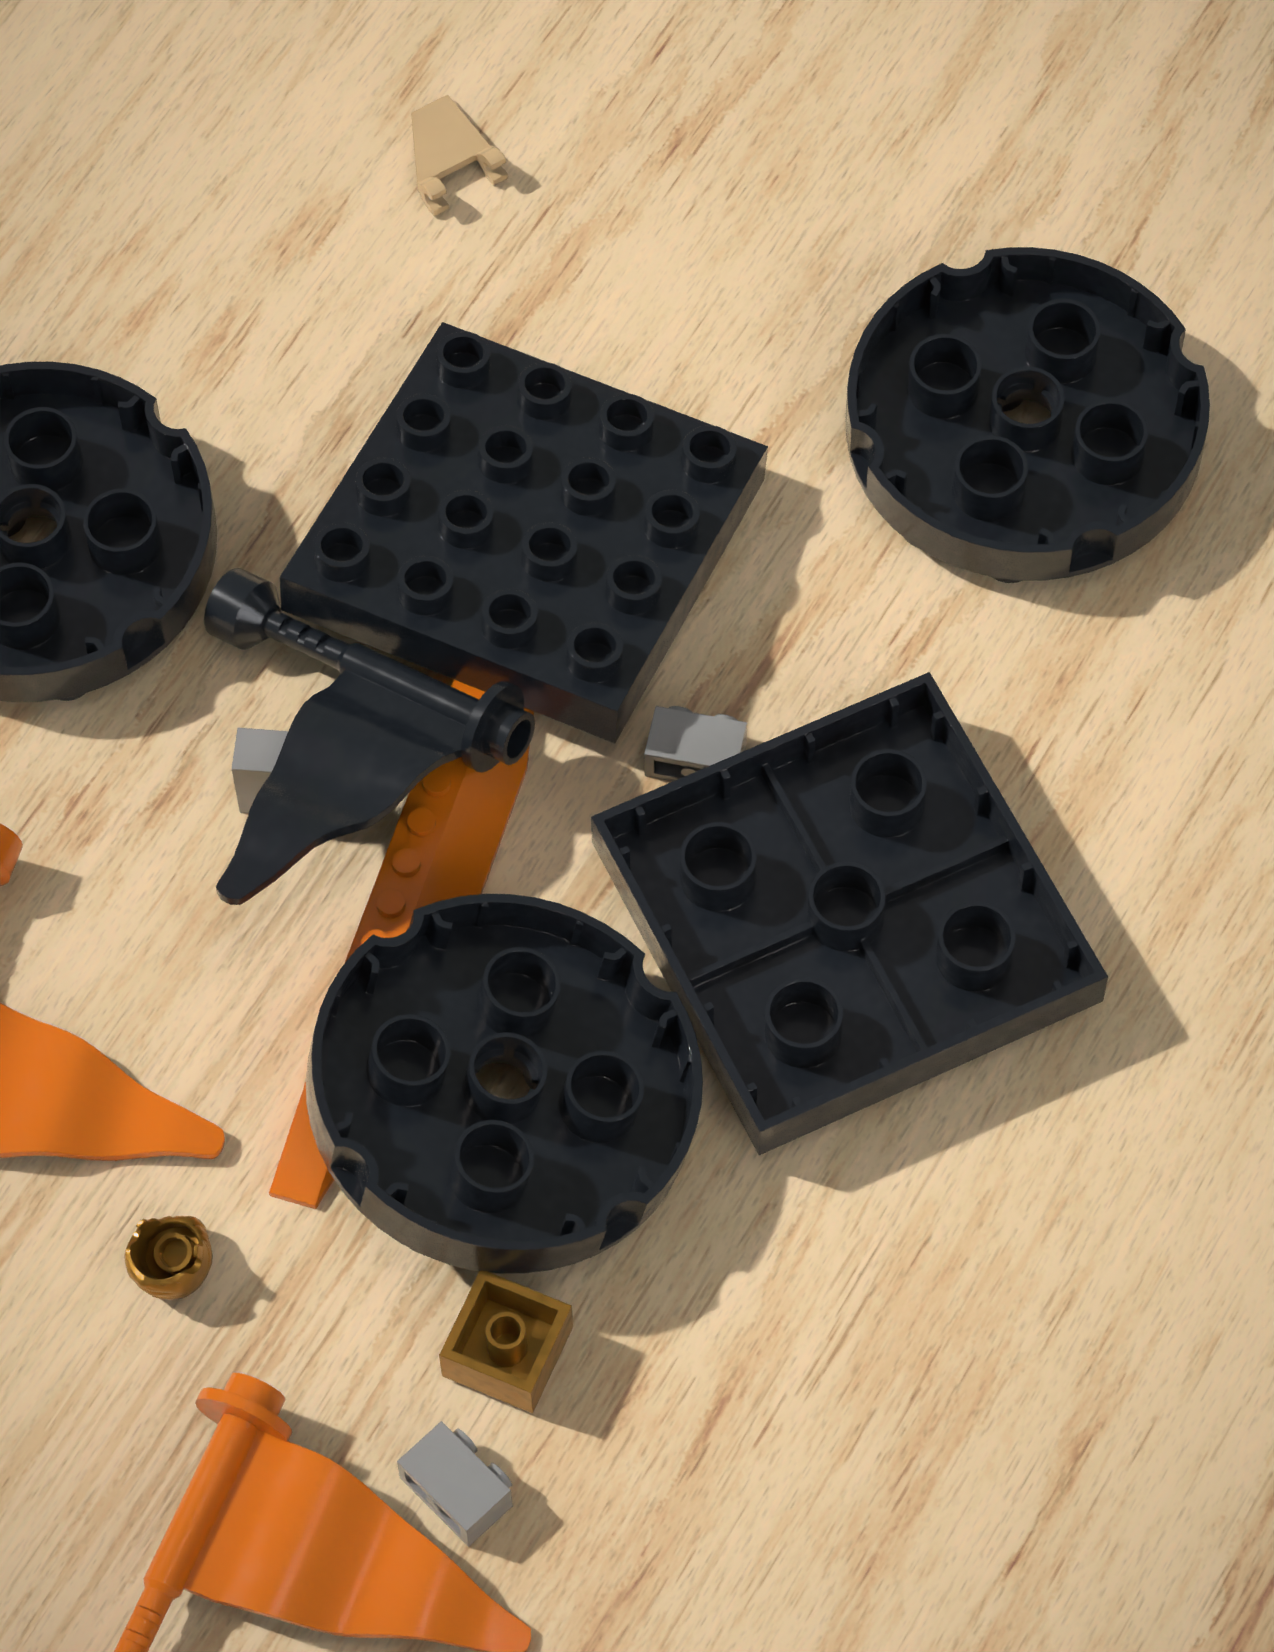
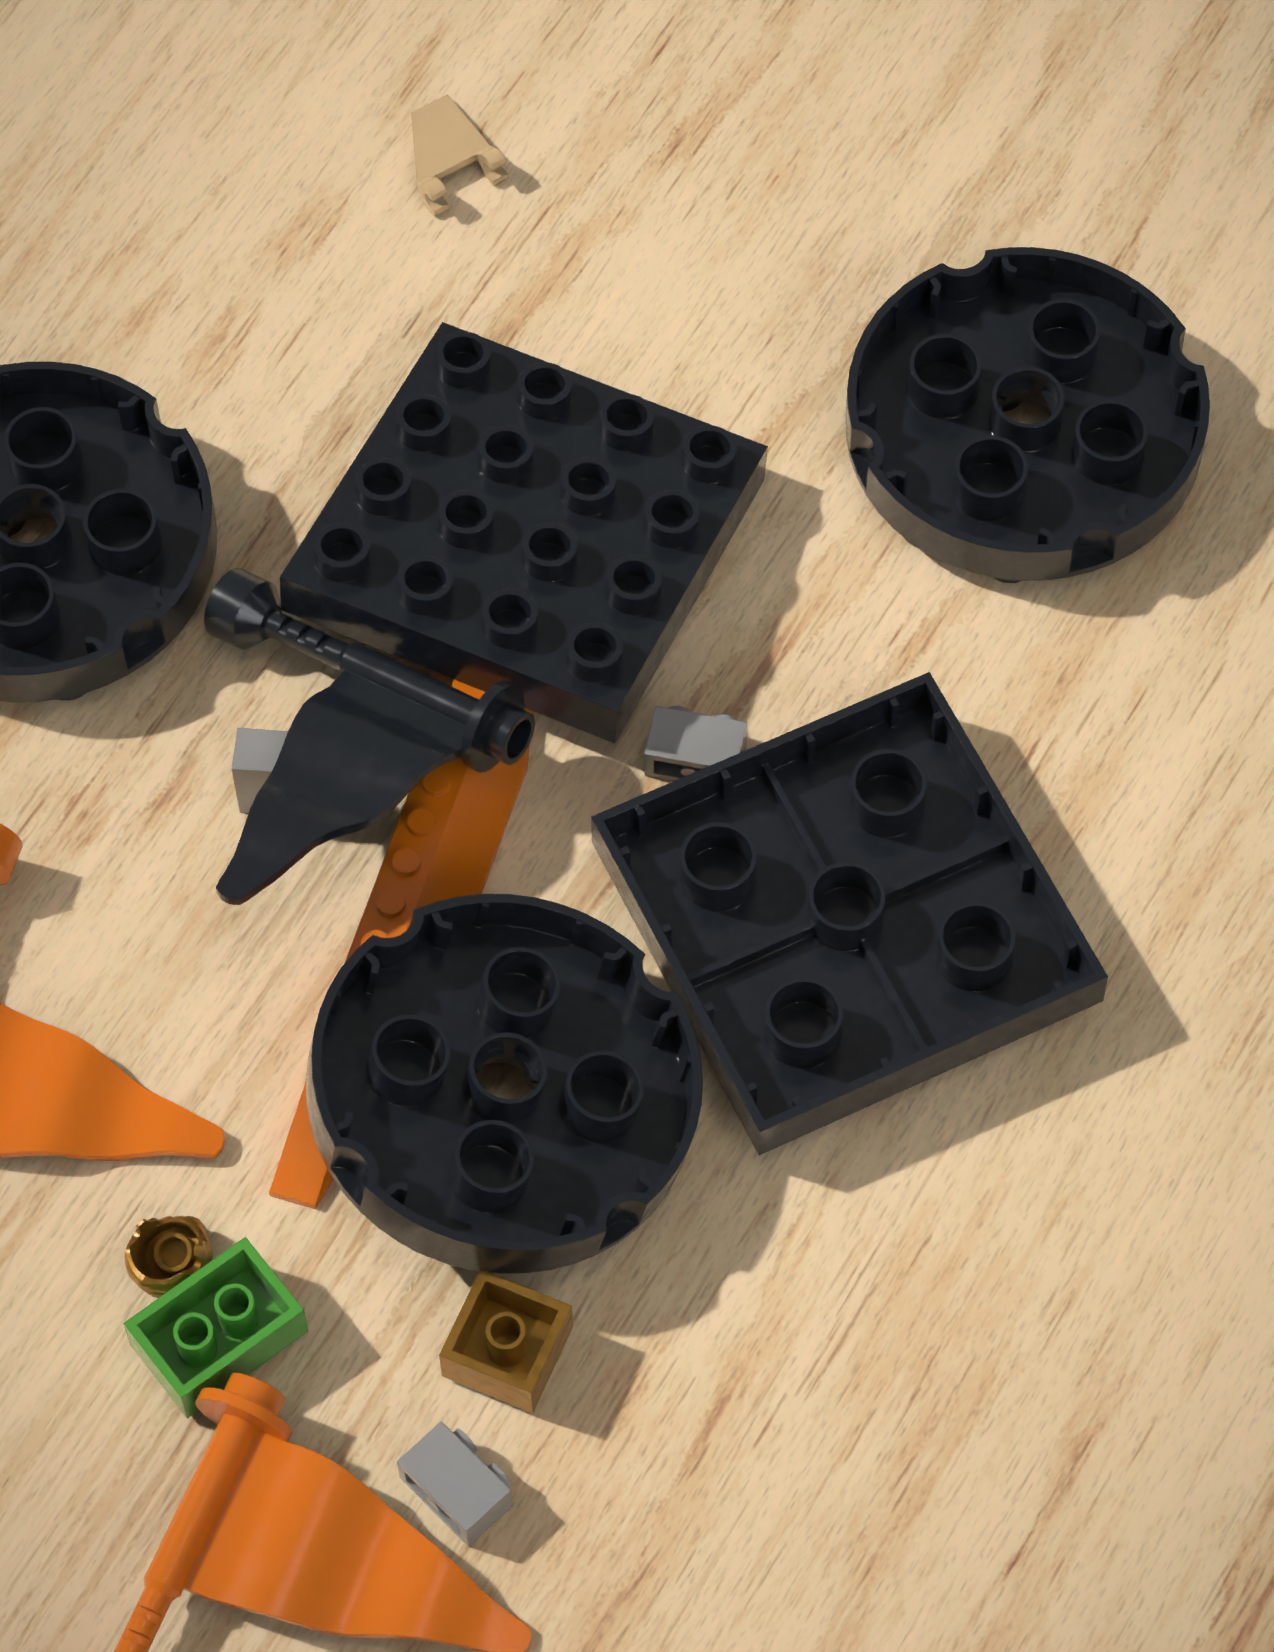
(216, 1324): none -> bright green brick

